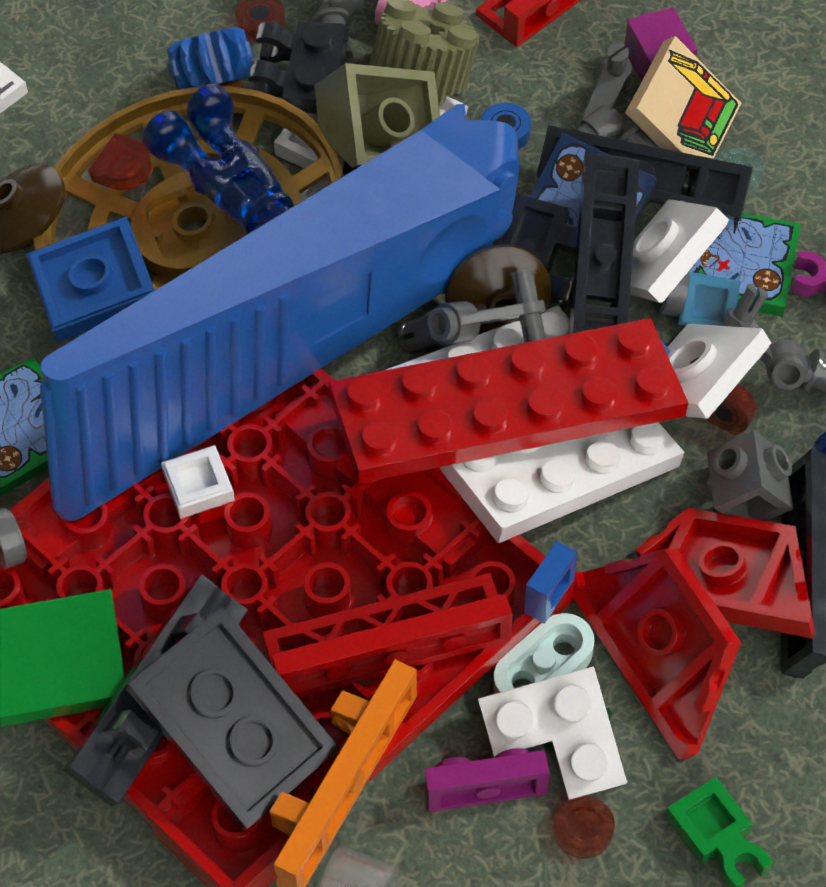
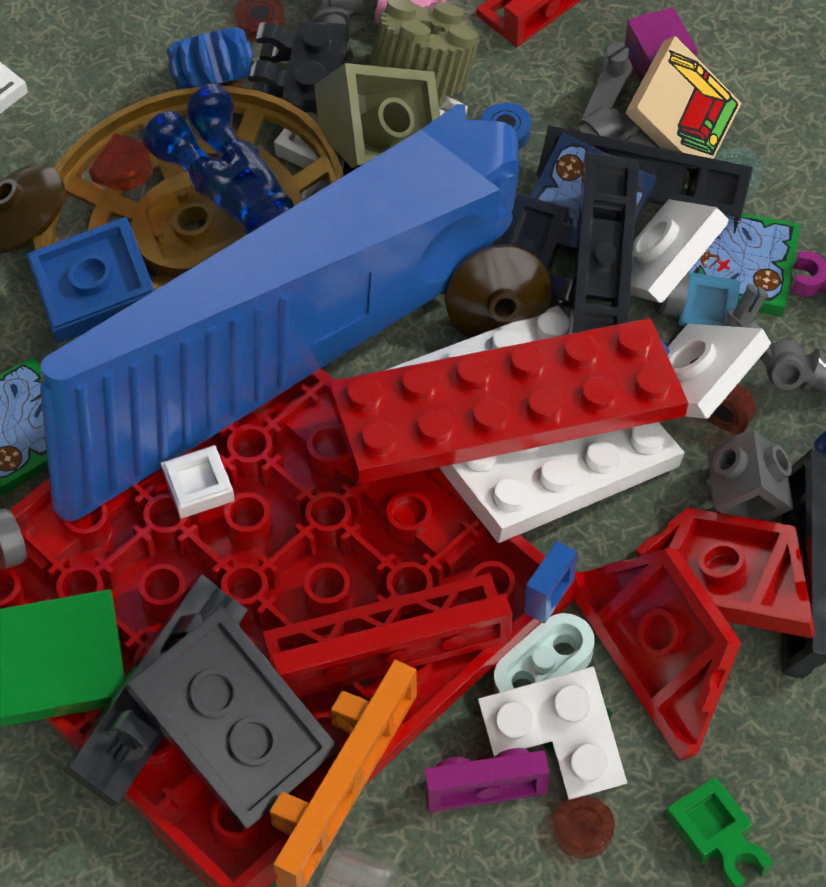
(461, 320): dark grey pin -> none

